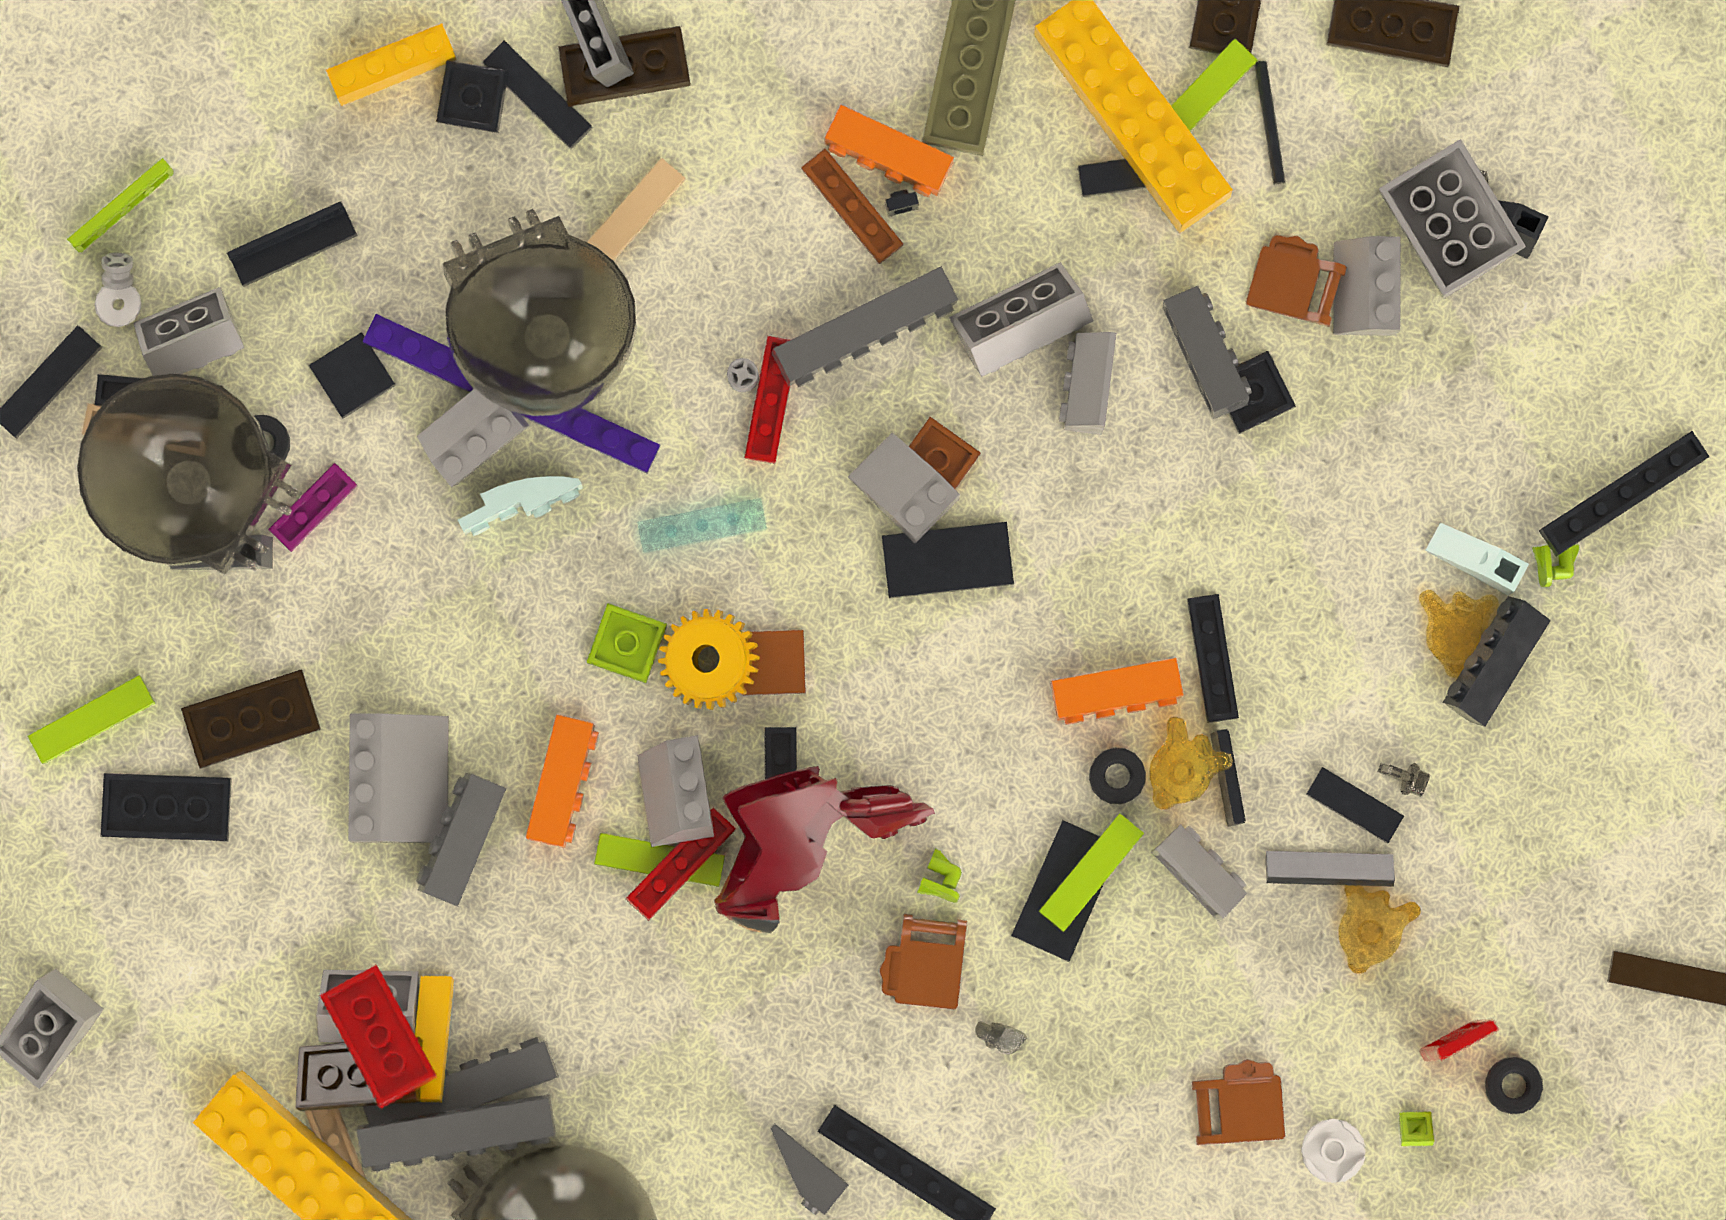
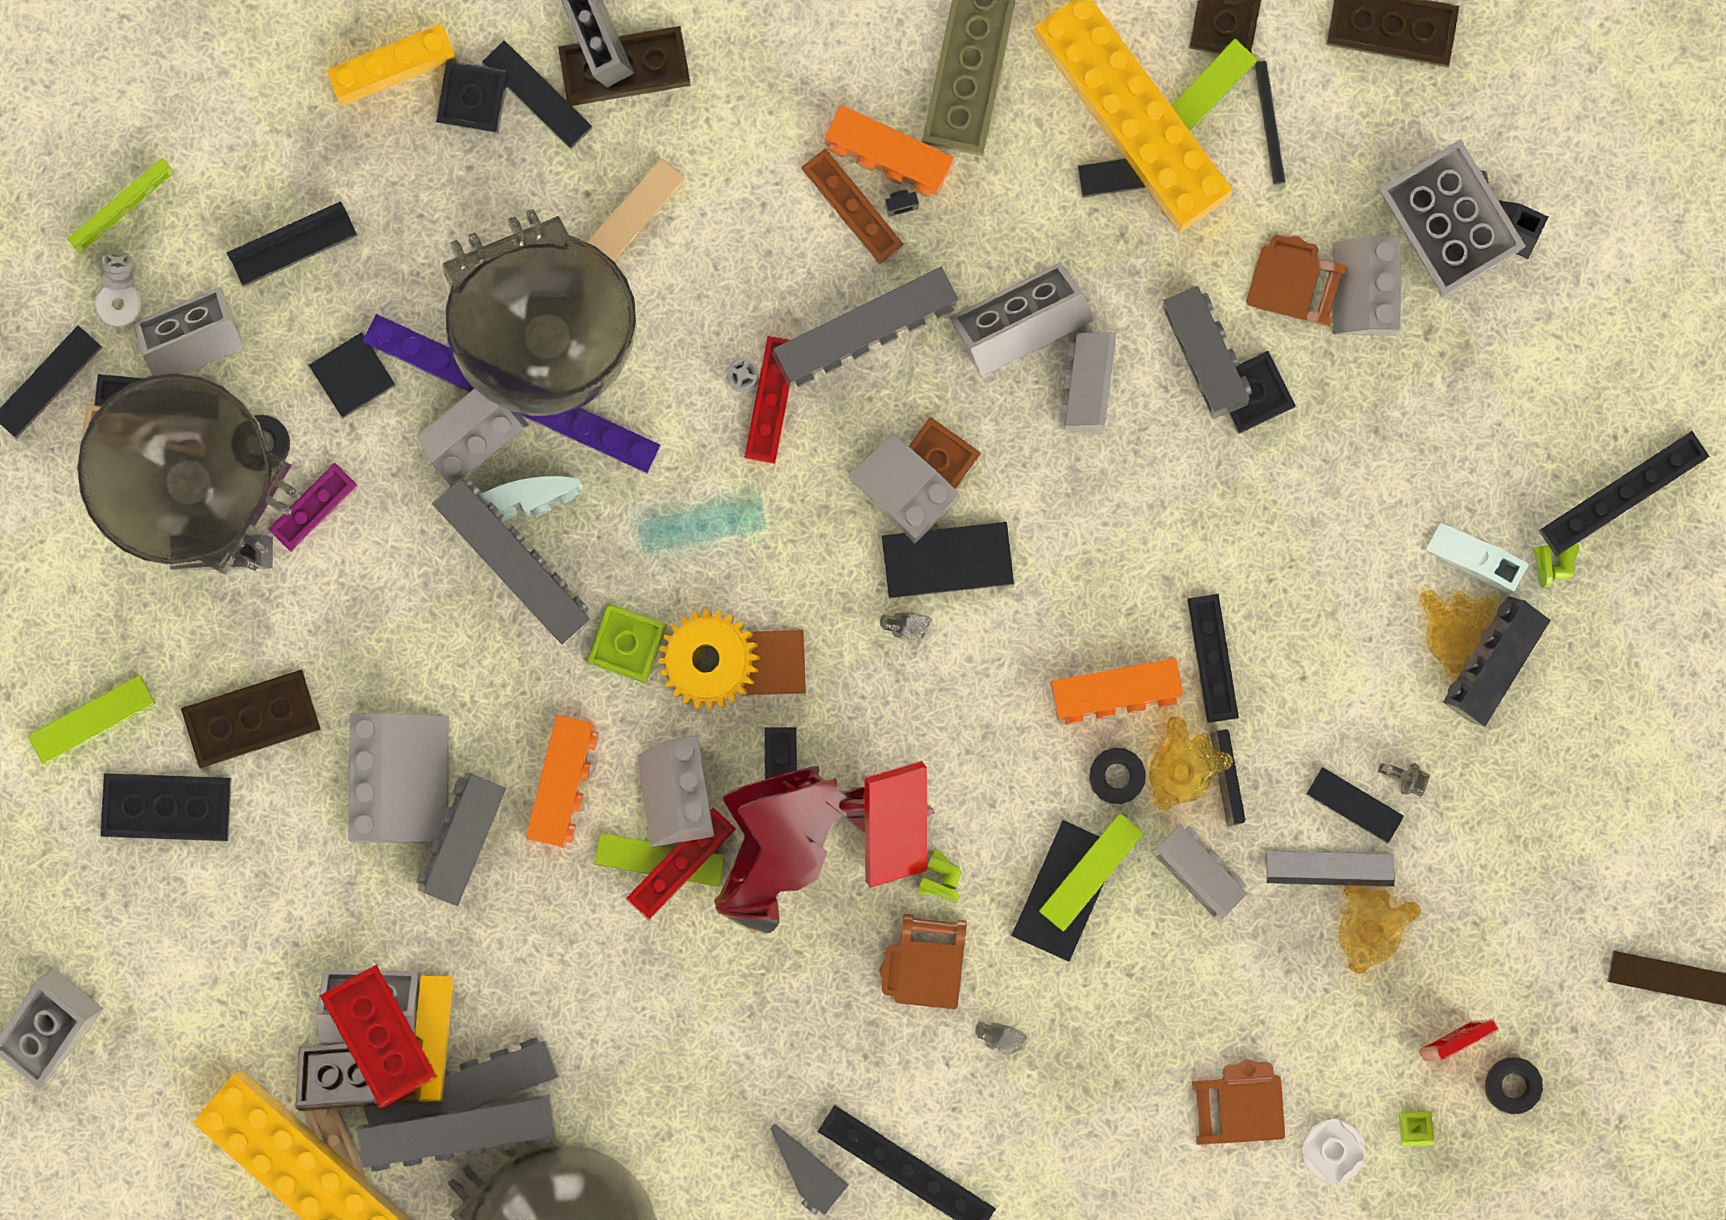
(510, 560): none -> dark grey brick
(895, 824): none -> tile
(907, 624): none -> clear smoke piece

